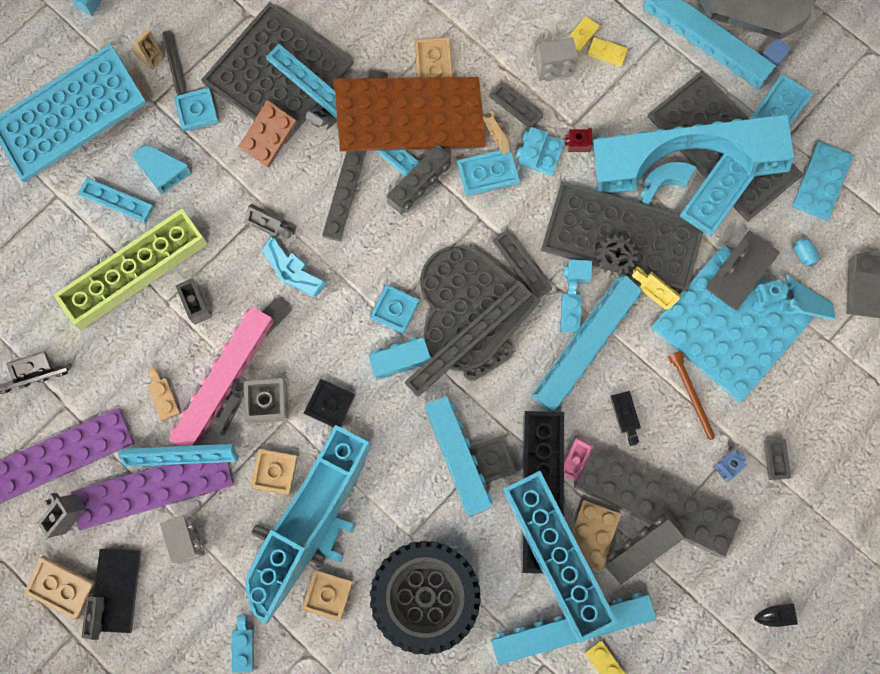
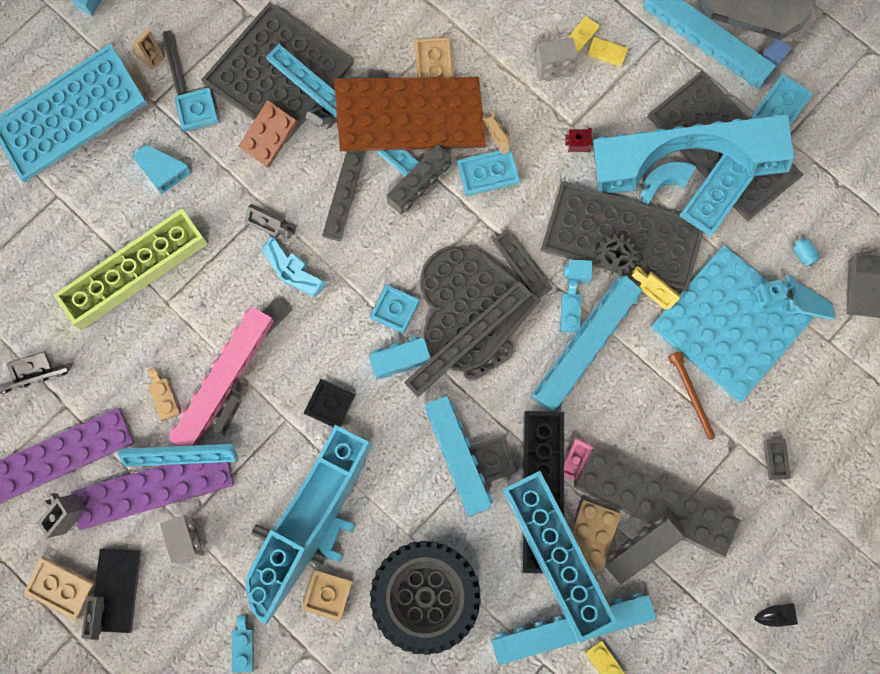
(116, 200): medium azure plate -> none
(193, 301): dark grey brick -> none
(265, 401): light grey brick -> none
(274, 472): tan plate -> none
(516, 105): dark grey plate -> none
(539, 151): medium azure plate -> none
(626, 416): black plate -> none
(724, 467): medium blue brick -> none
(742, 270): dark grey bracket -> none
(822, 181): medium azure plate -> none

